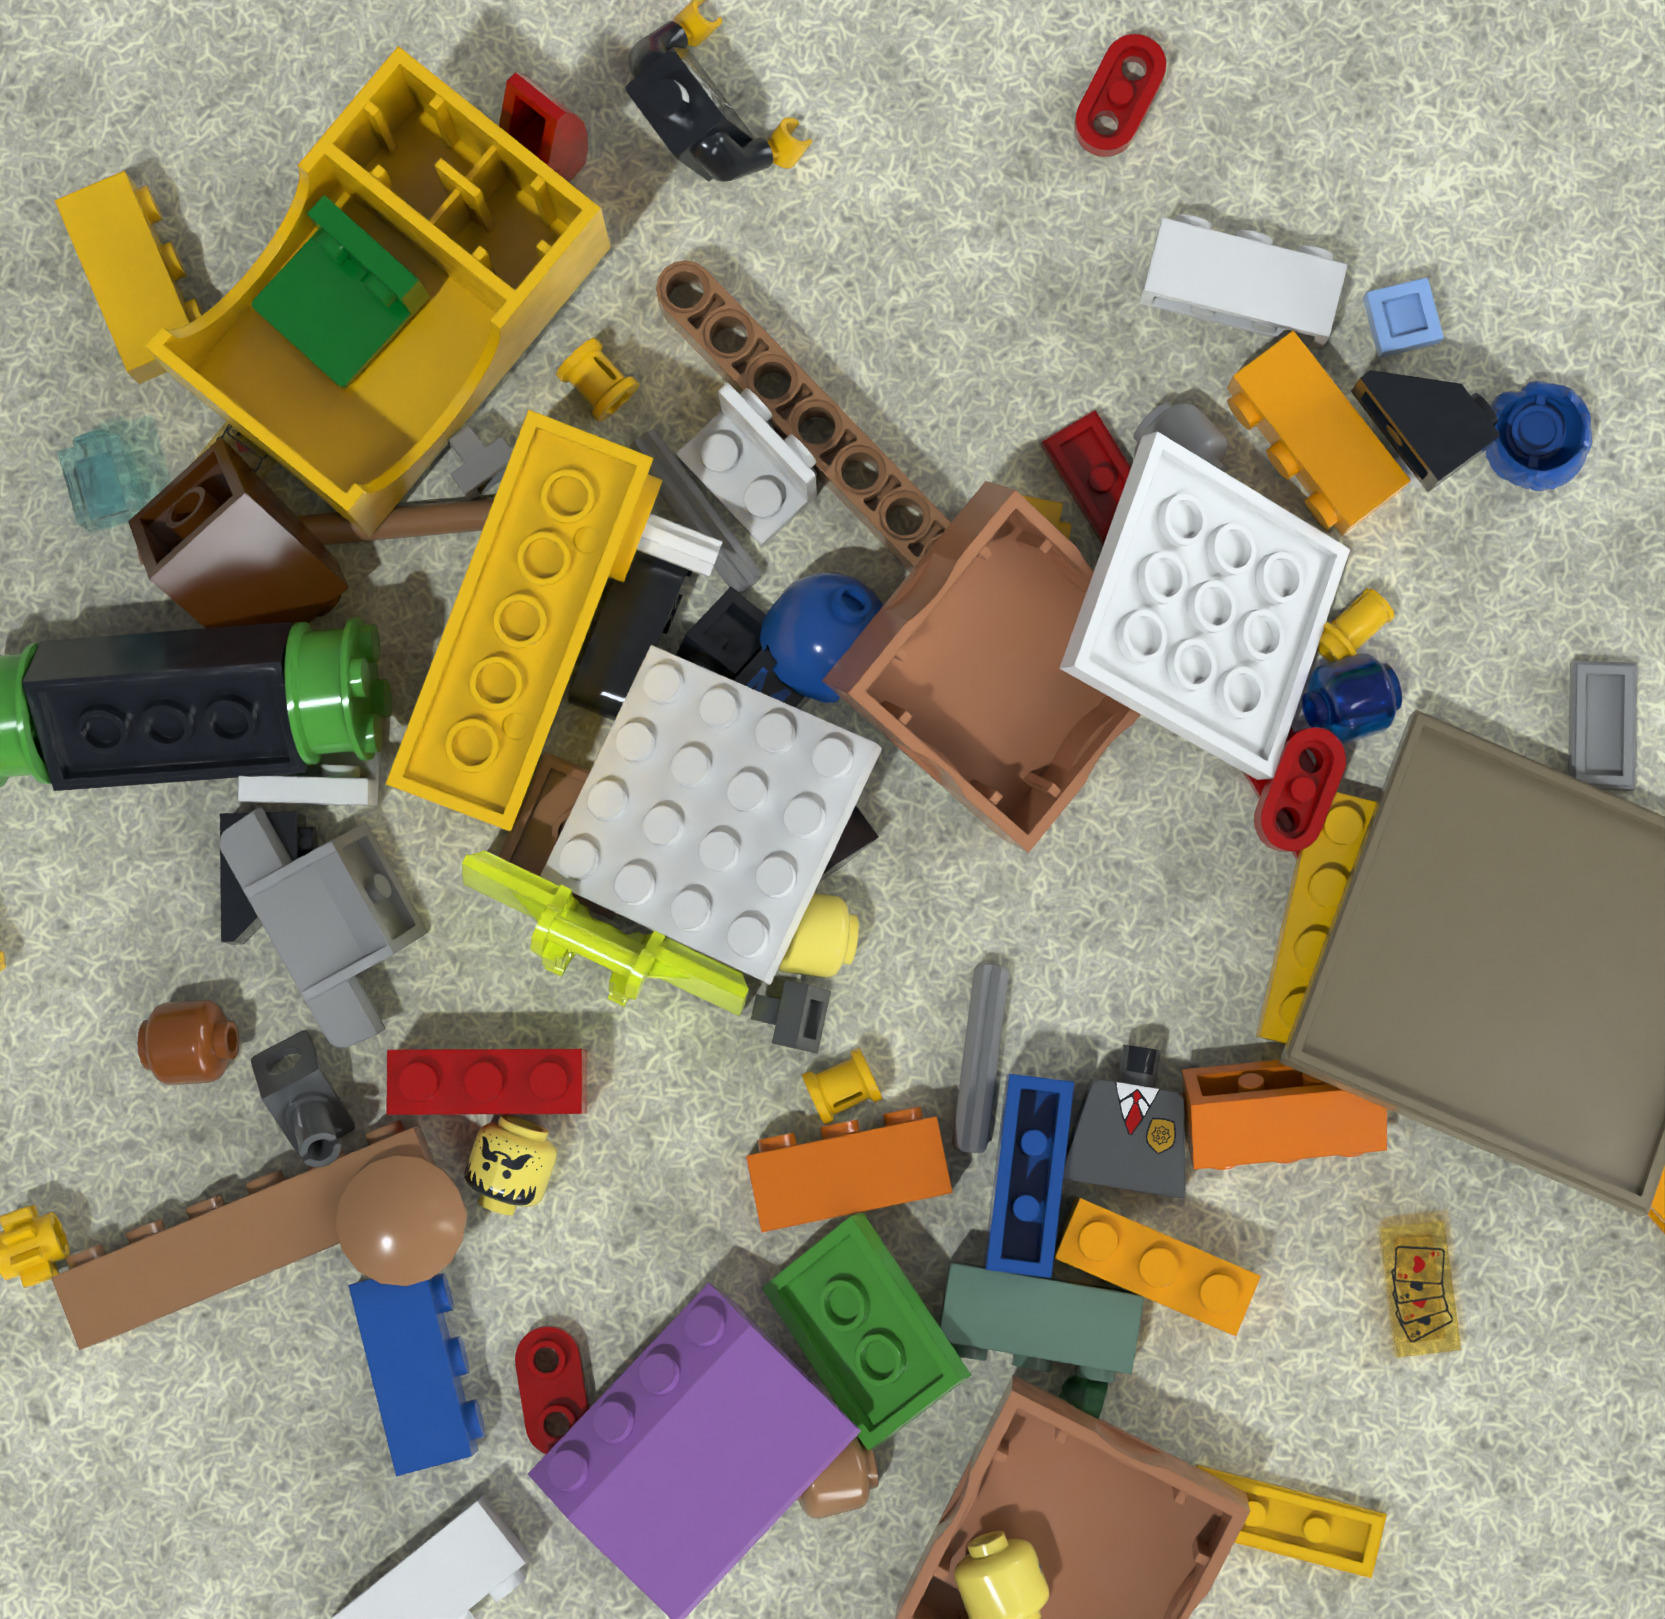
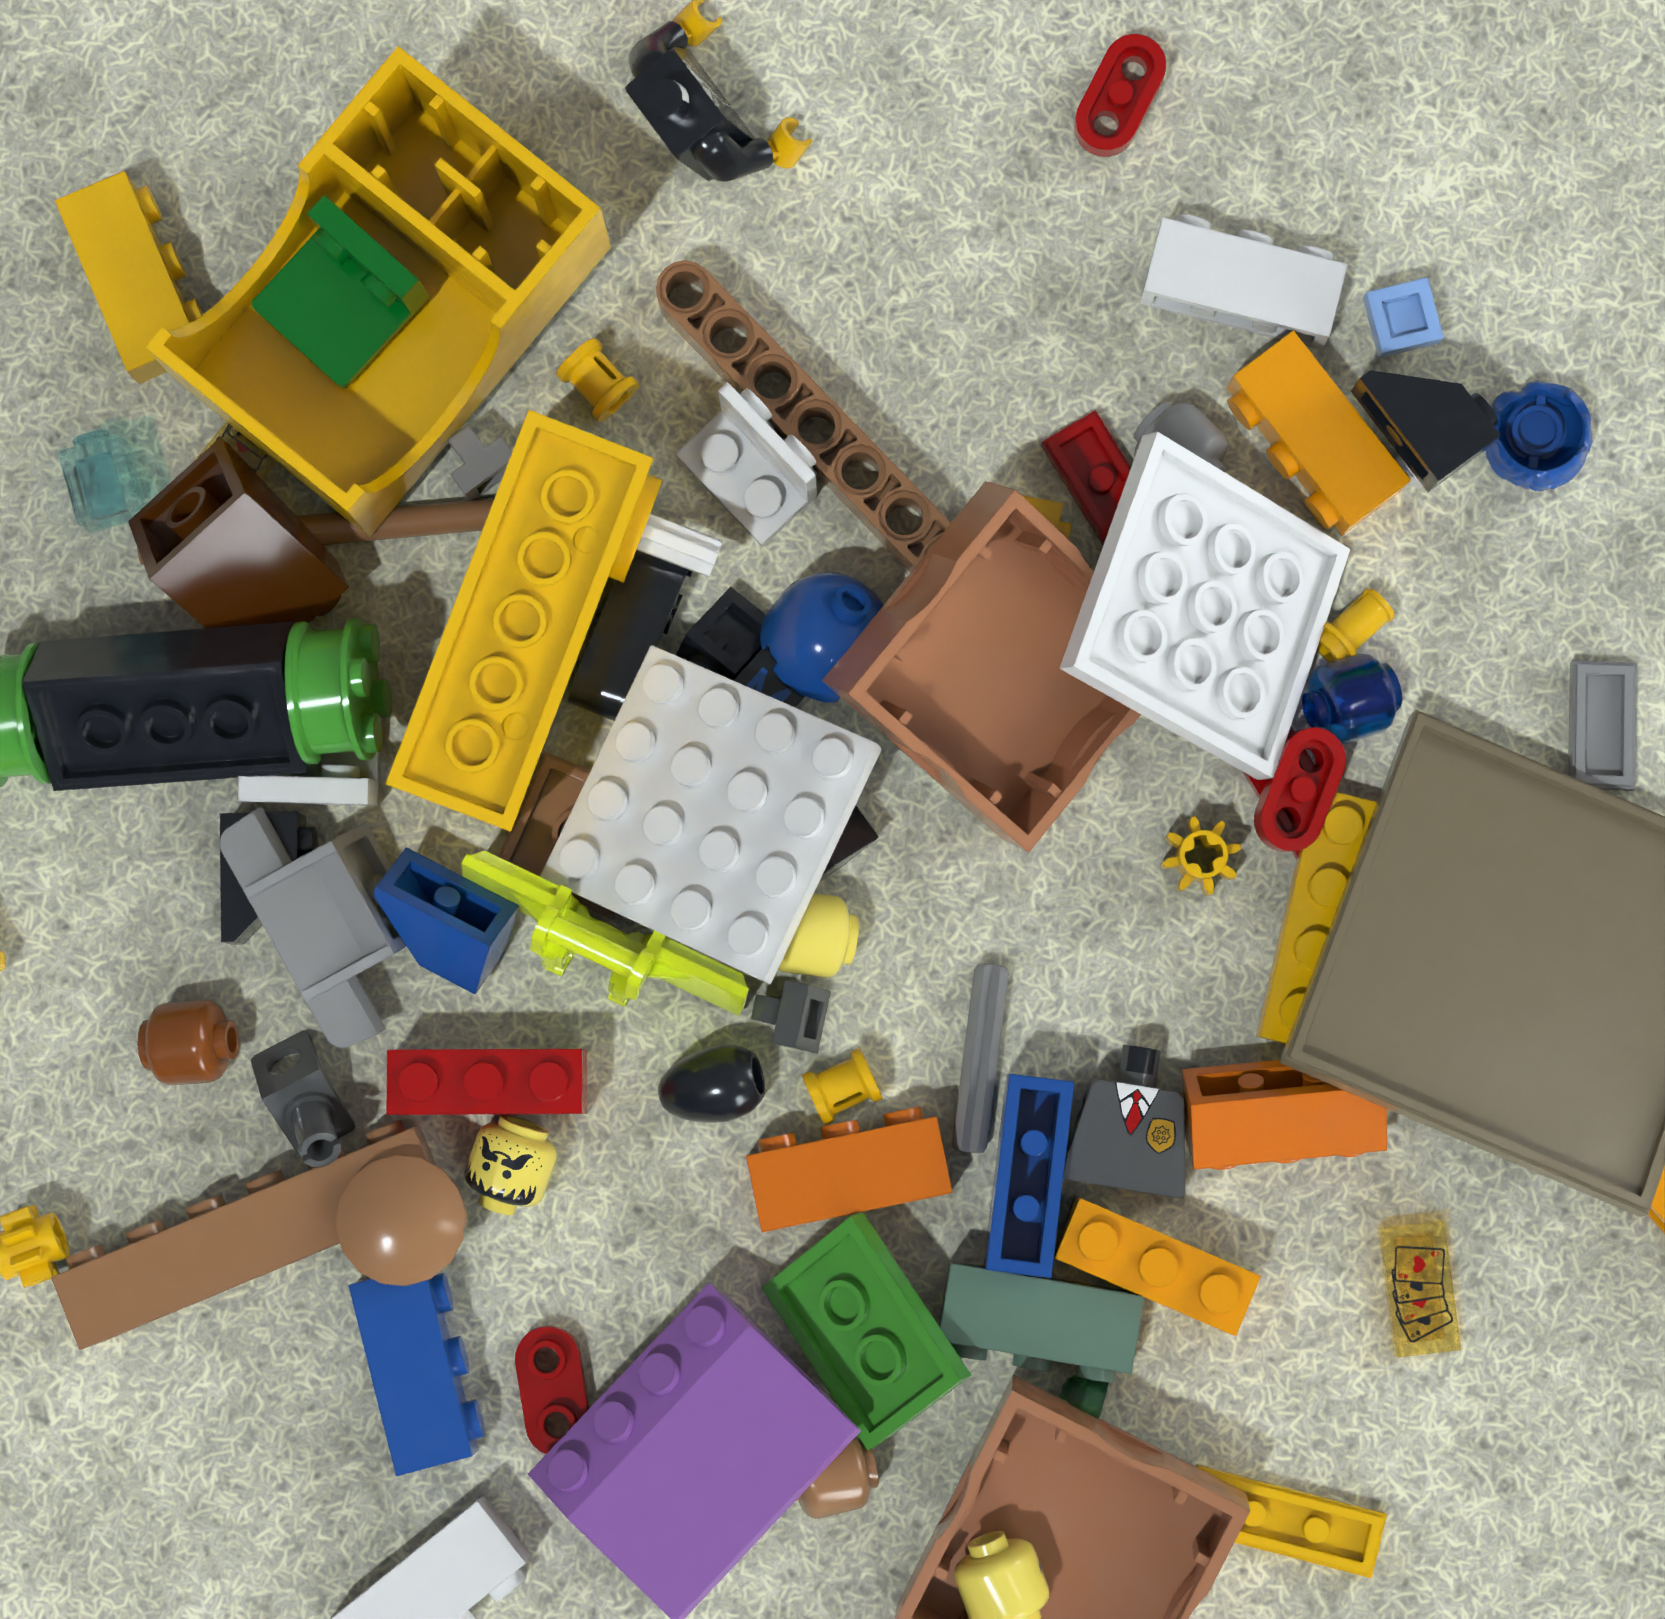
(446, 919): none -> blue slope
(544, 126): red slope -> none
(697, 512): light grey axle -> none
(713, 1085): none -> black animal
(1209, 840): none -> yellow gear

